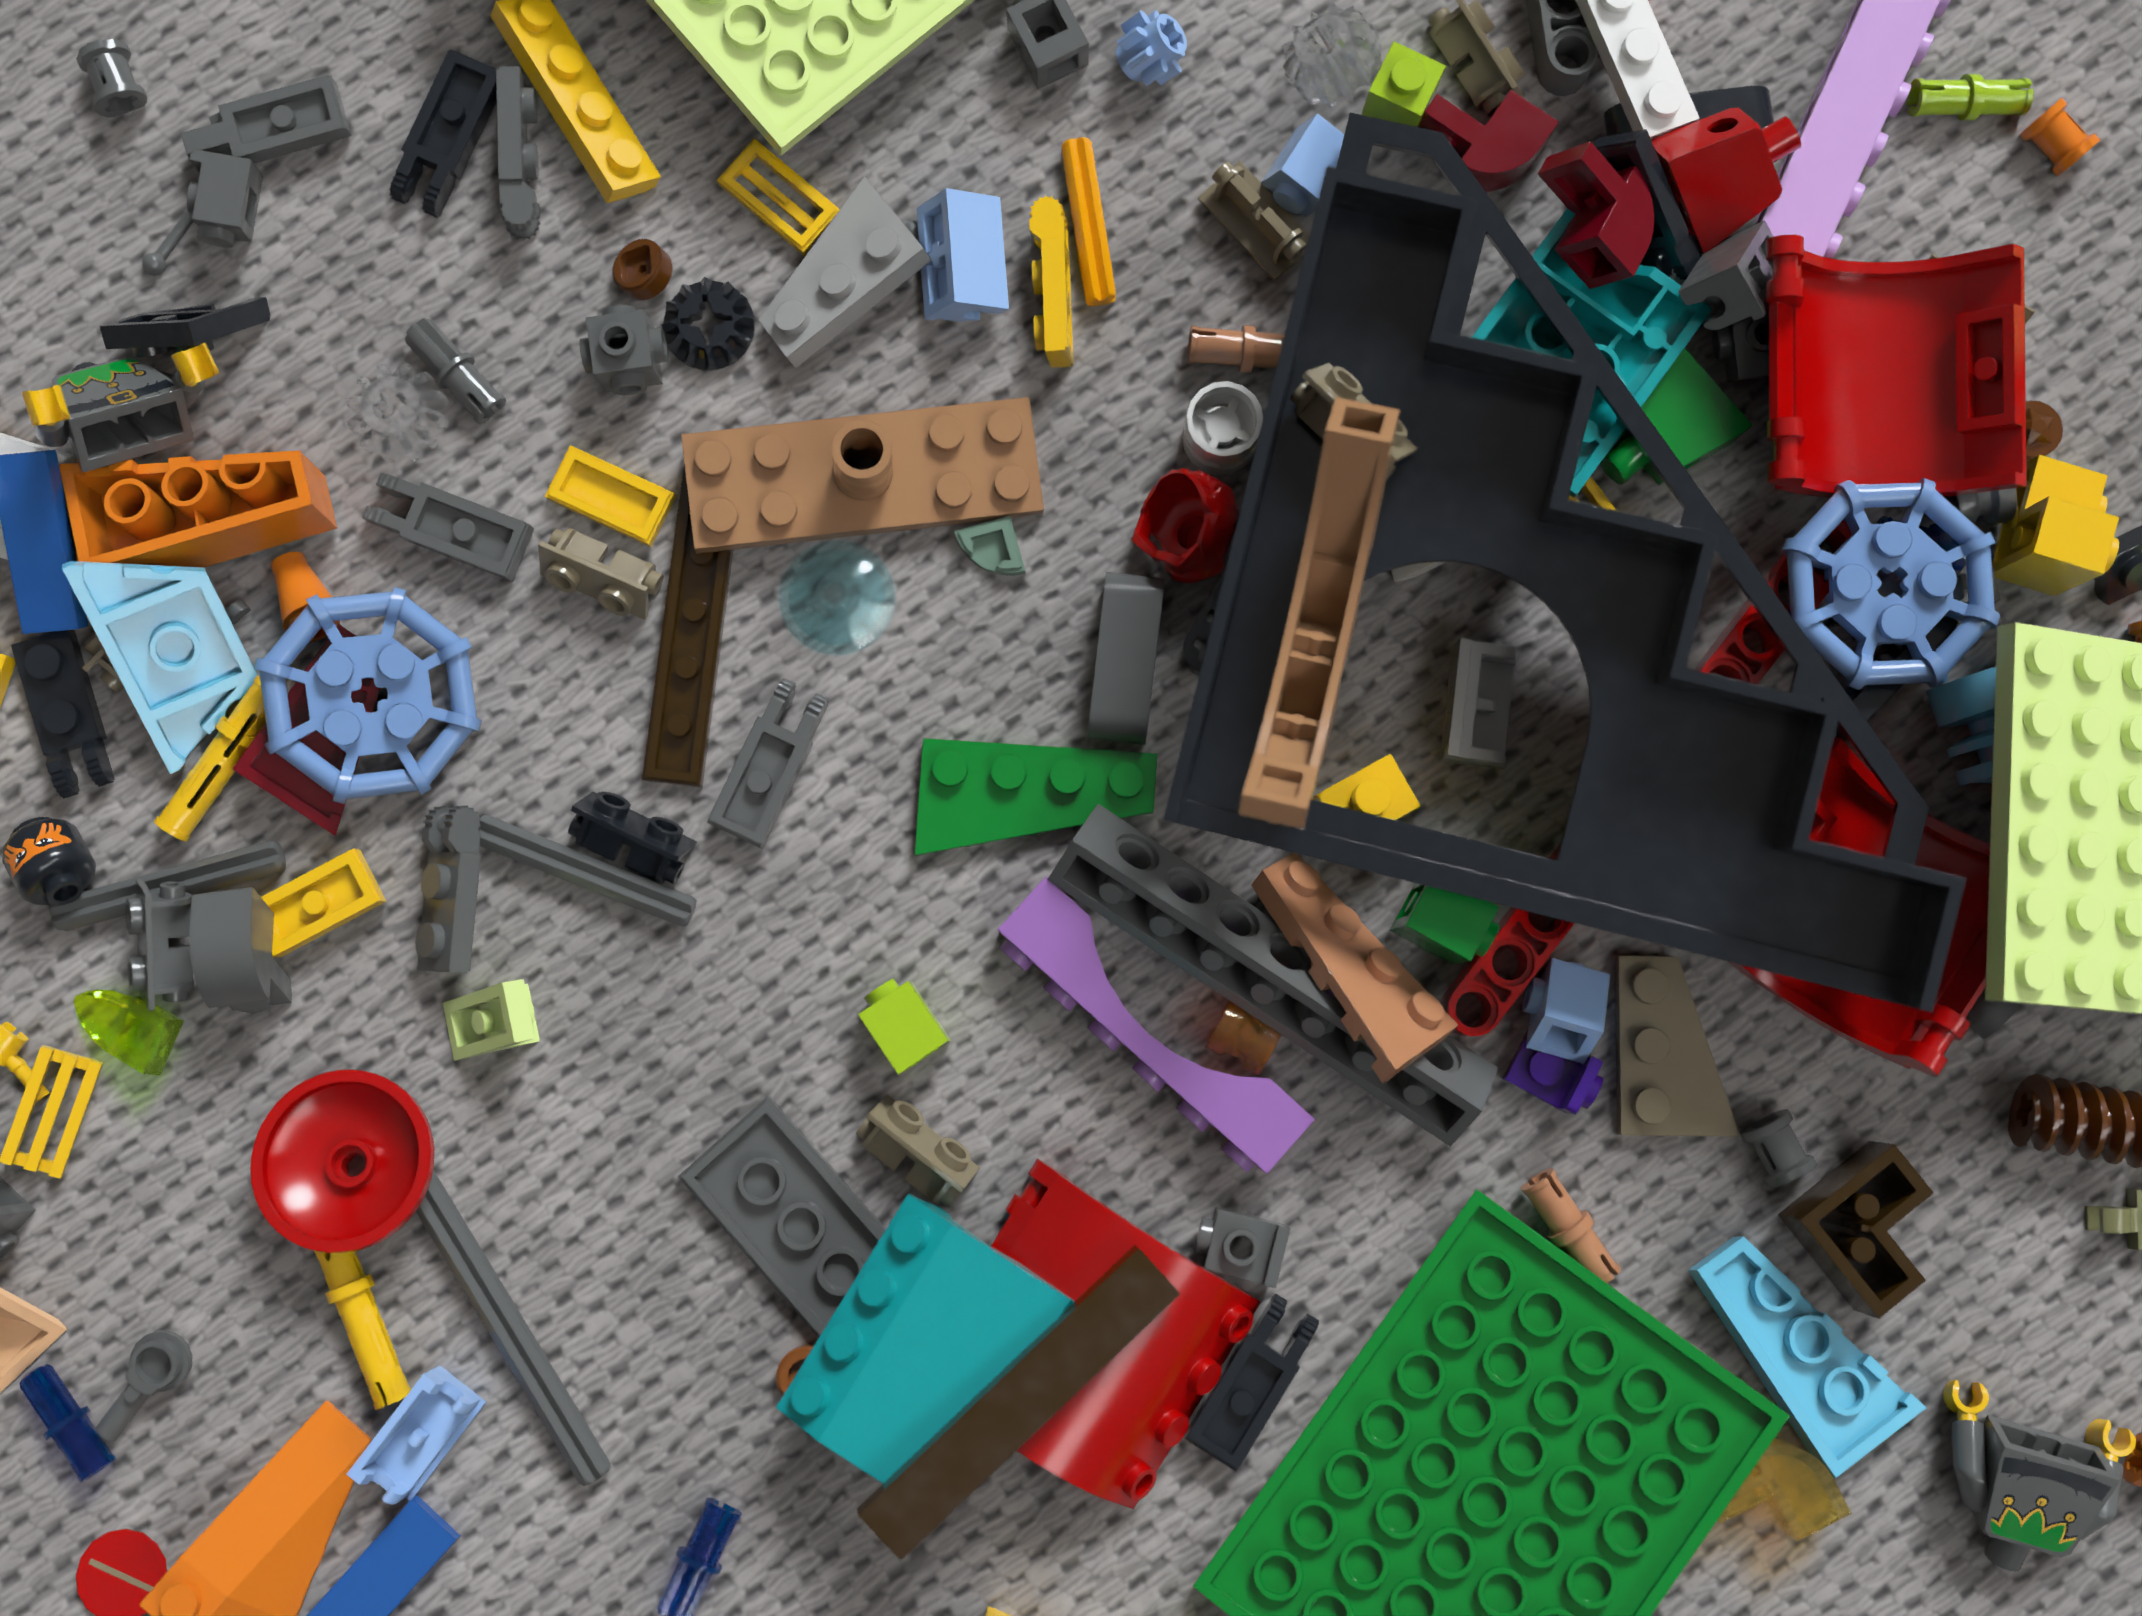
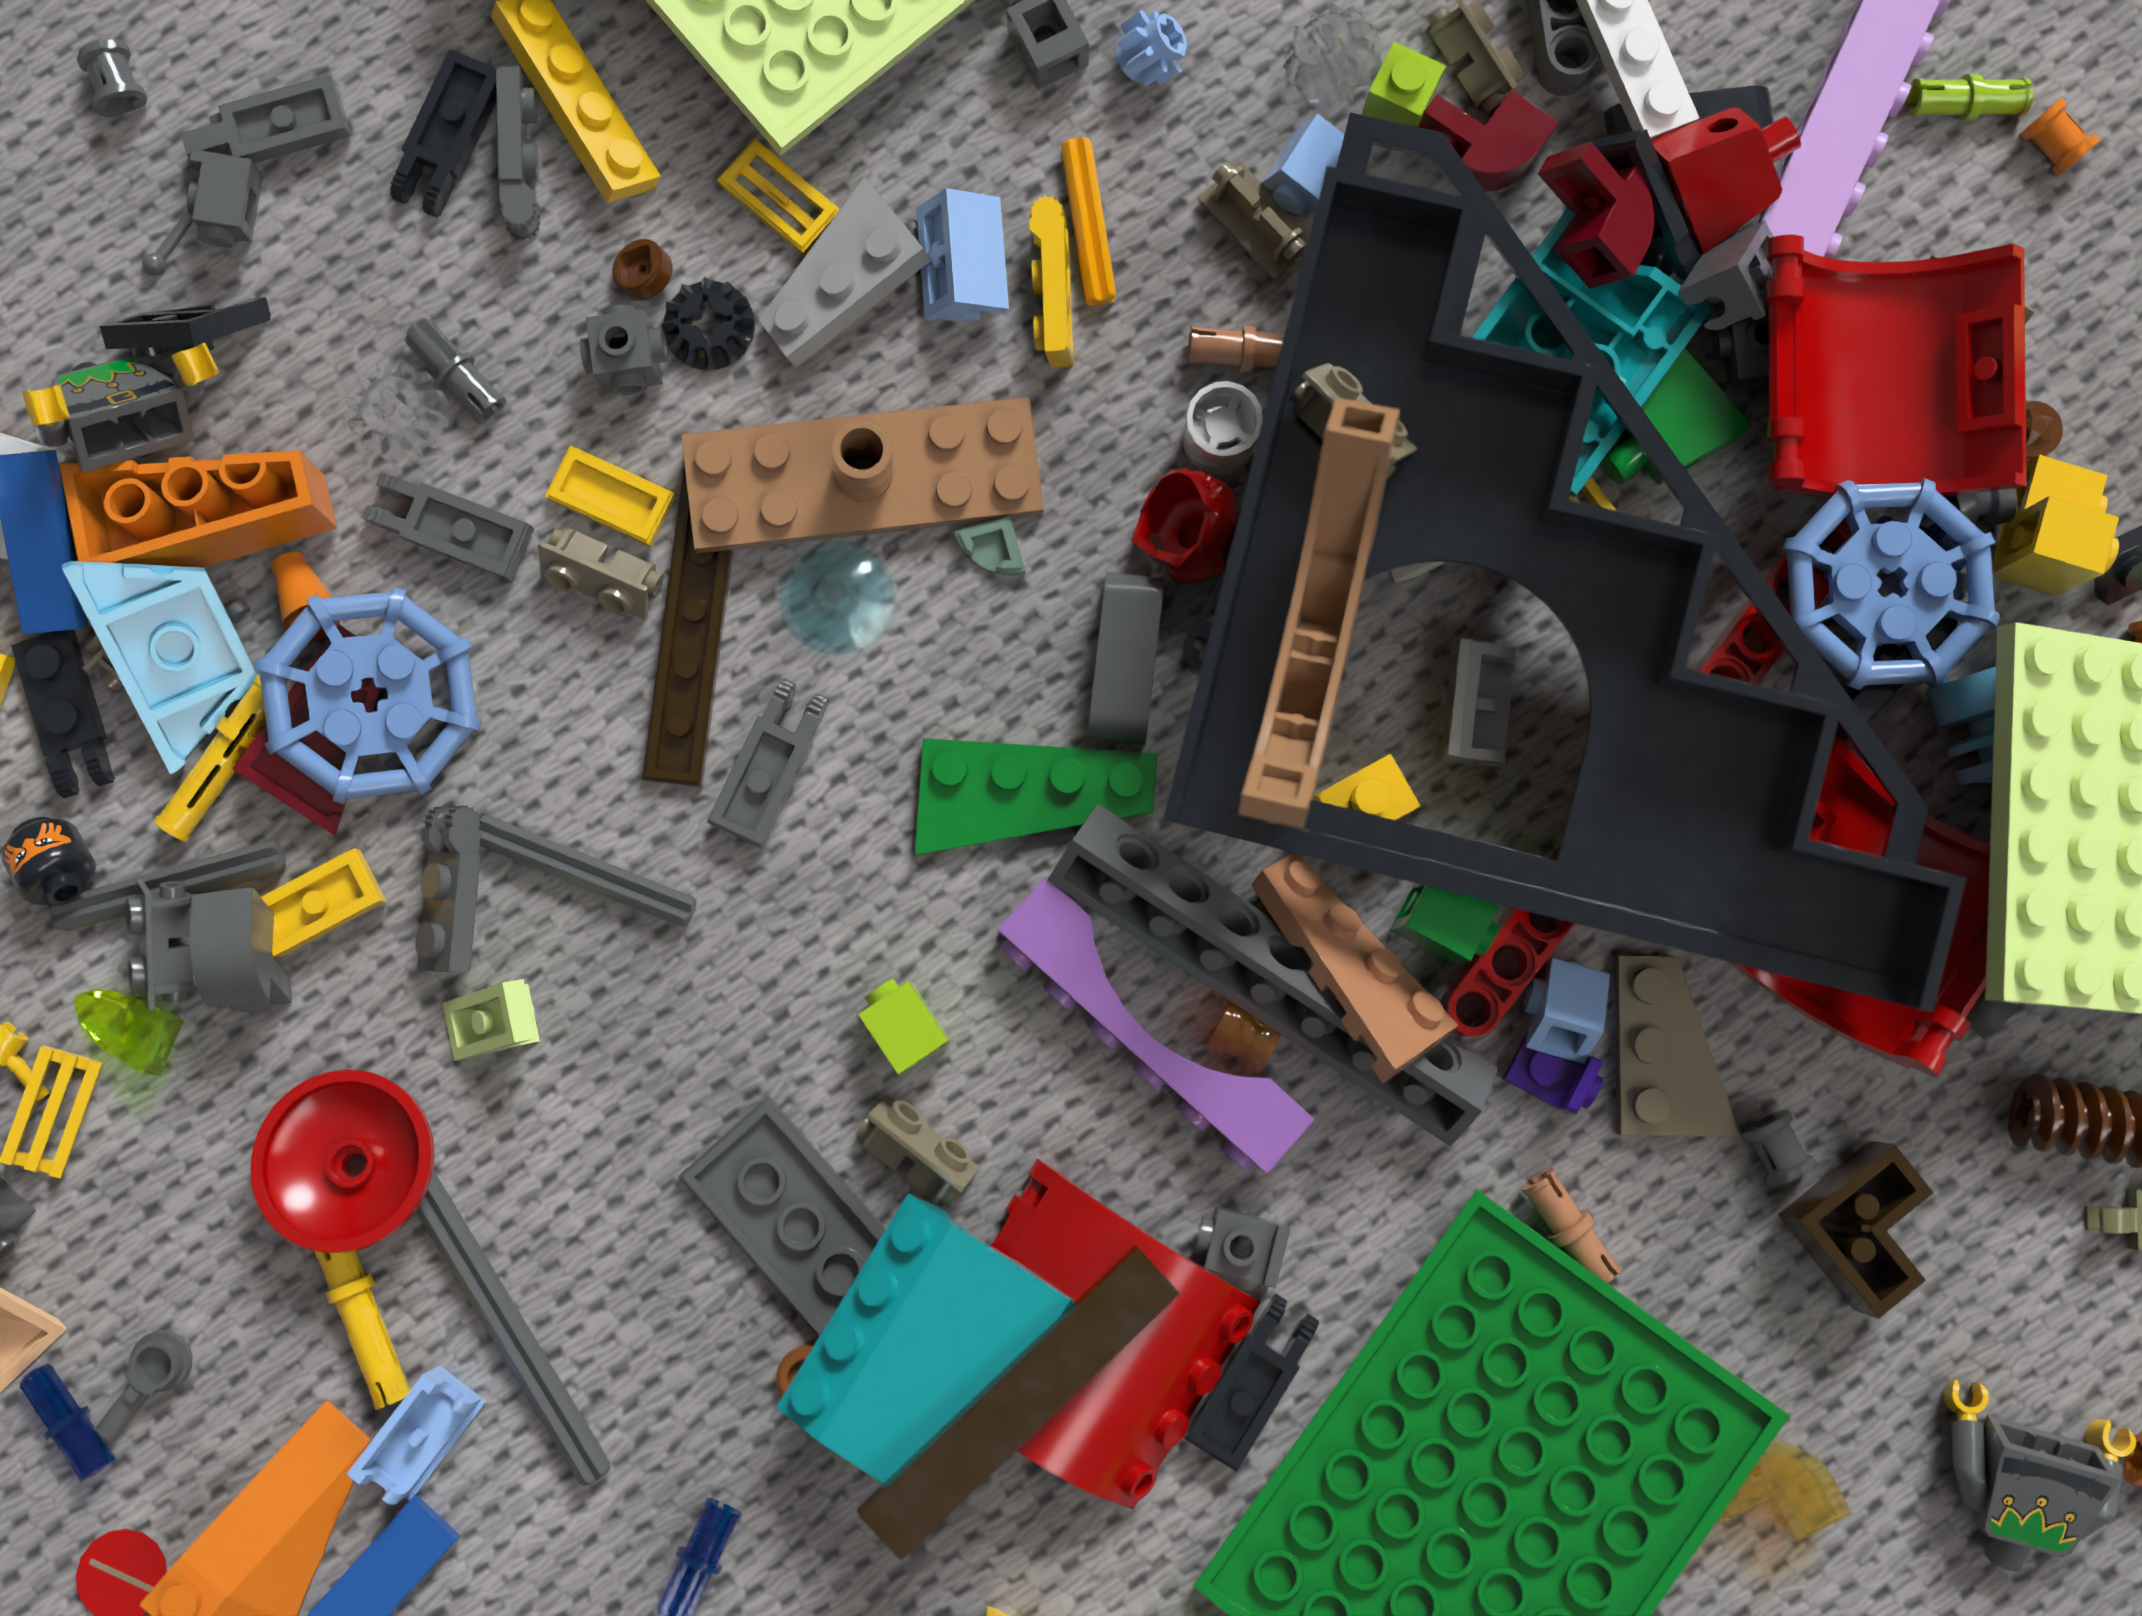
(656, 843): black hinge -> none
(1830, 1389): medium azure wing -> none

